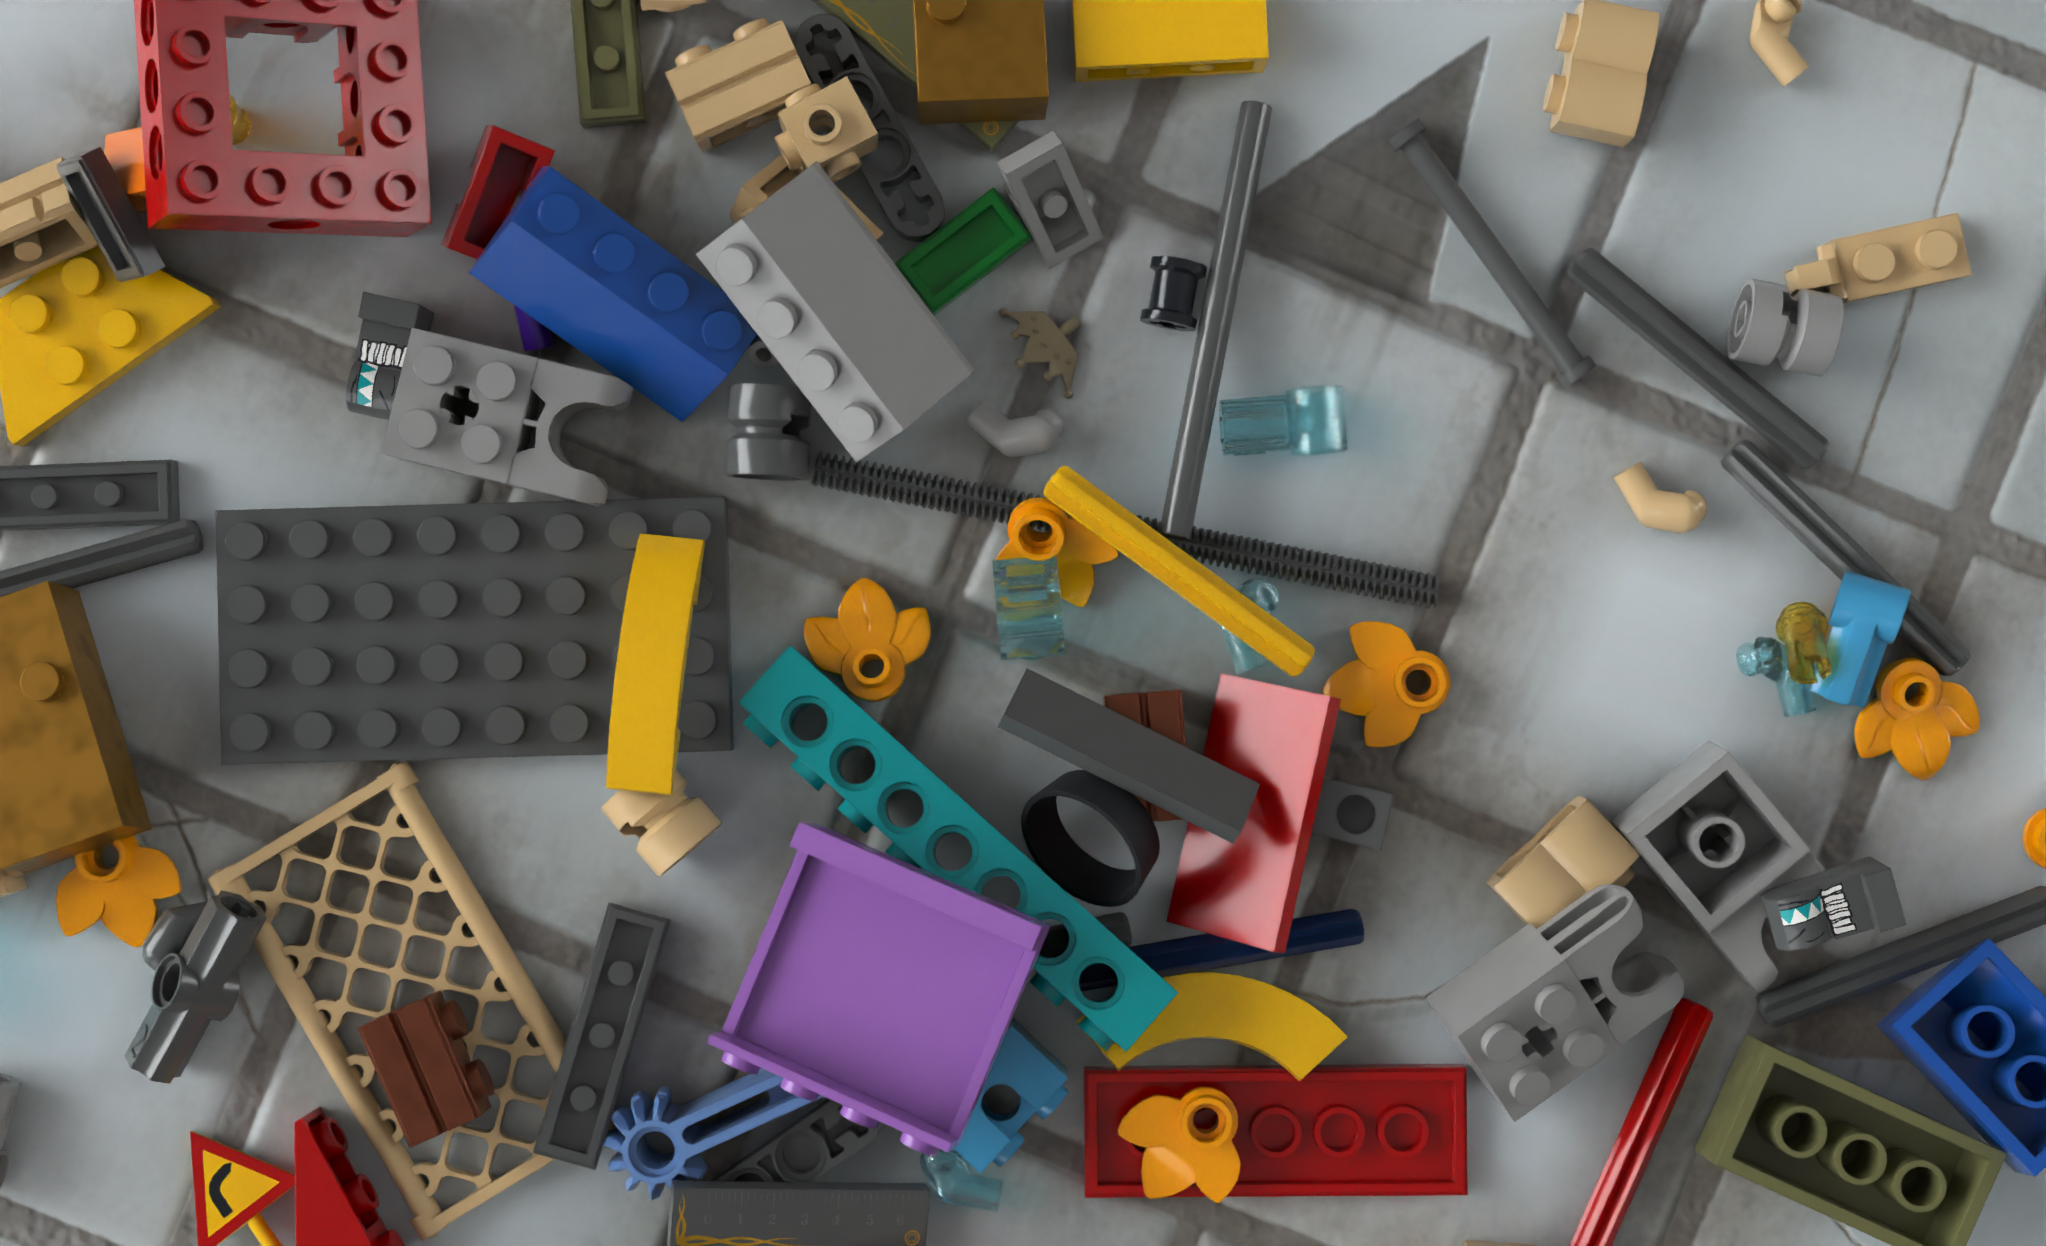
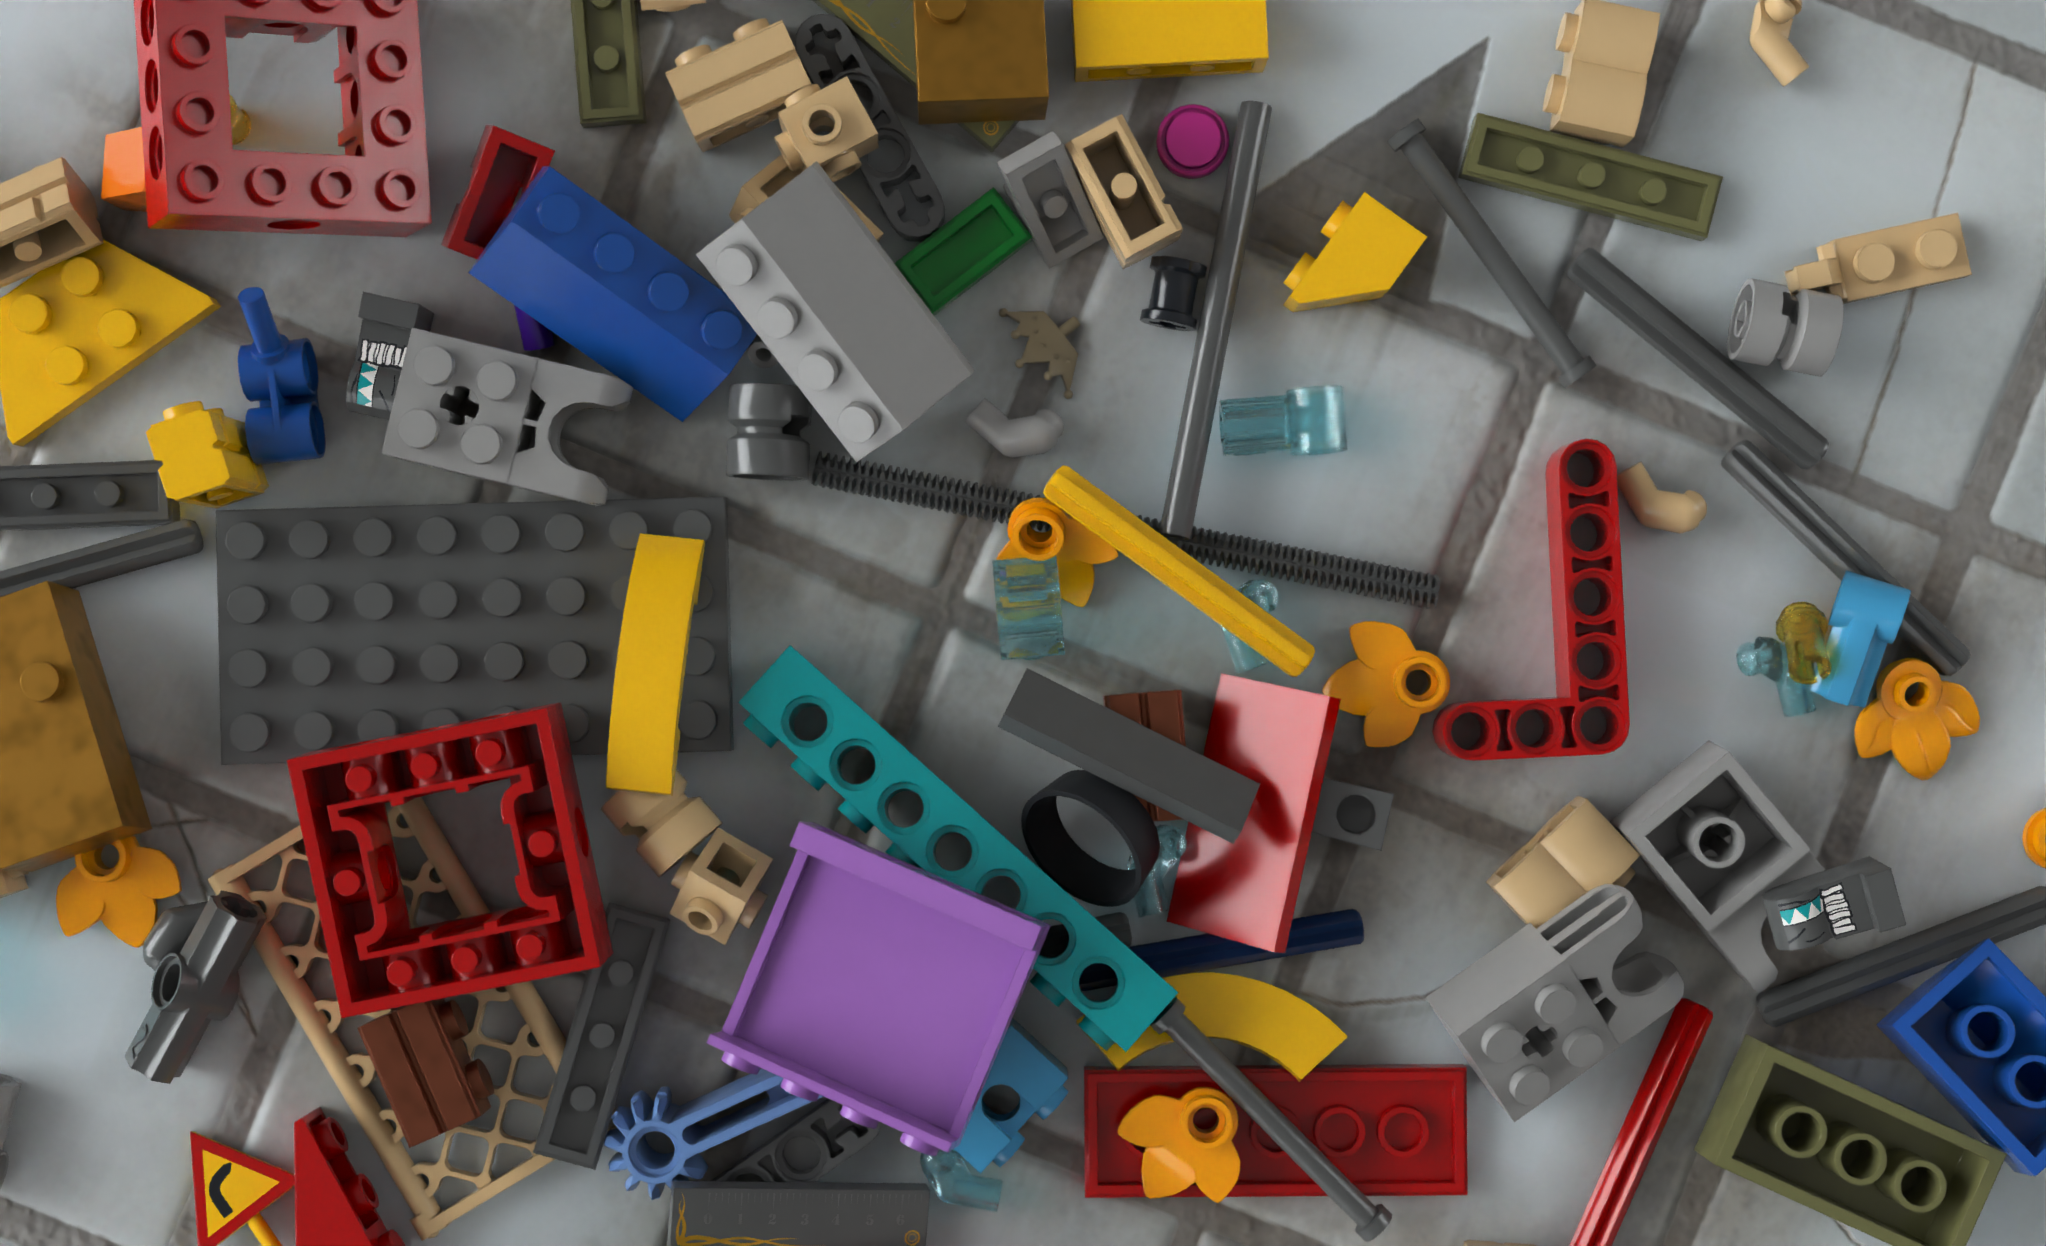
(110, 215): dark grey tile -> none
(204, 457): none -> yellow brick
(285, 382): none -> blue beam
(357, 877): none -> red brick
(721, 886): none -> tan brick
(864, 632): light orange plate -> none
(1123, 191): none -> tan brick
(1151, 896): none -> clear light blue arm
(1192, 141): none -> dark pink piece
(1359, 262): none -> yellow slope
(1370, 1219): none -> dark grey bar
(1570, 629): none -> red beam
(1590, 177): none -> olive tile

